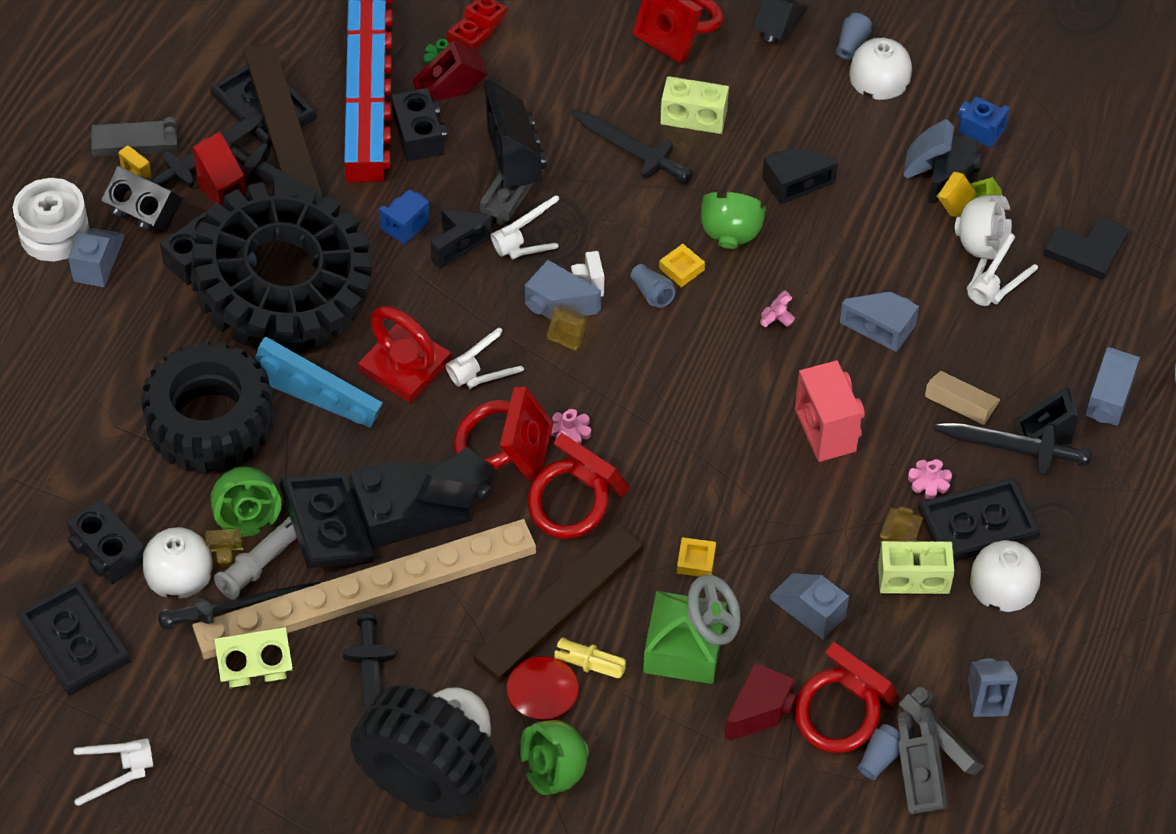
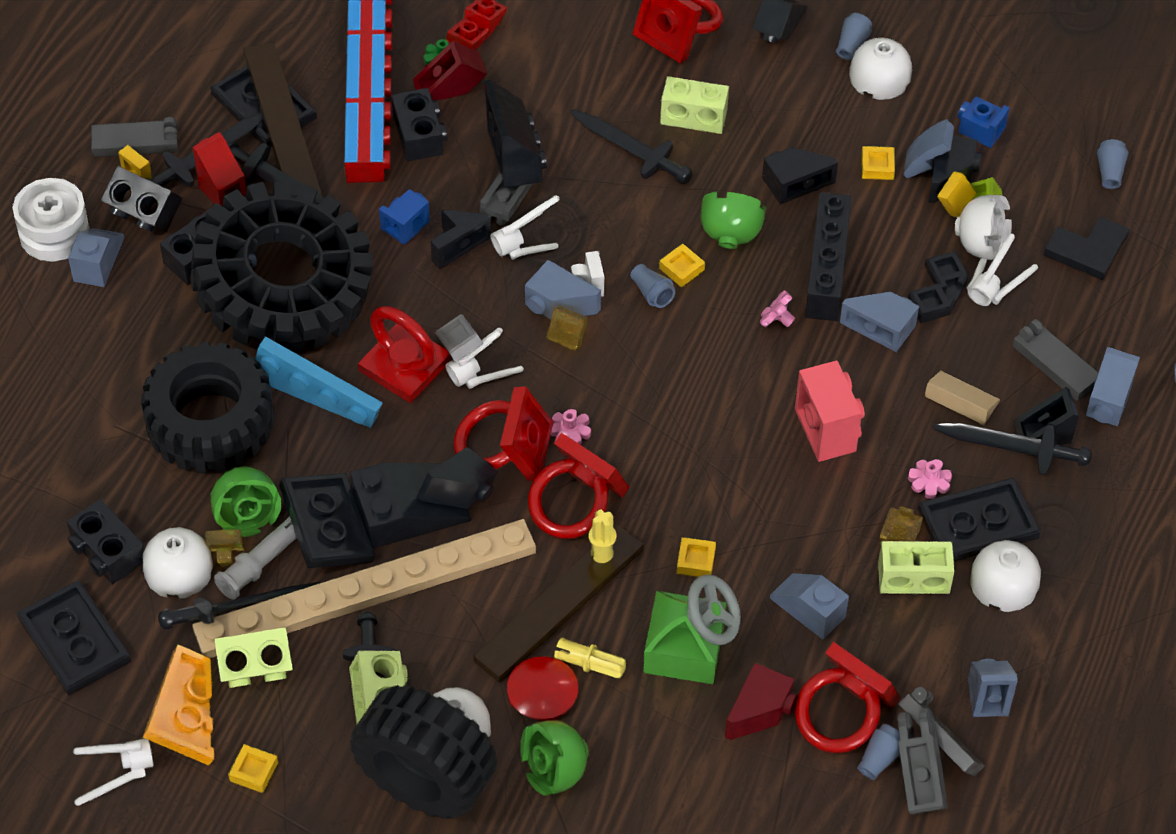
(183, 707): none -> light orange wing
(253, 768): none -> yellow tile
(368, 684): none -> yellowish green brick
(459, 338): none -> light grey tile
(602, 537): none -> light yellow axle
(828, 257): none -> black brick
(878, 163): none -> yellow tile
(949, 281): none -> black tile
(1055, 359): none -> dark grey hinge
(1112, 160): none -> sand blue cone

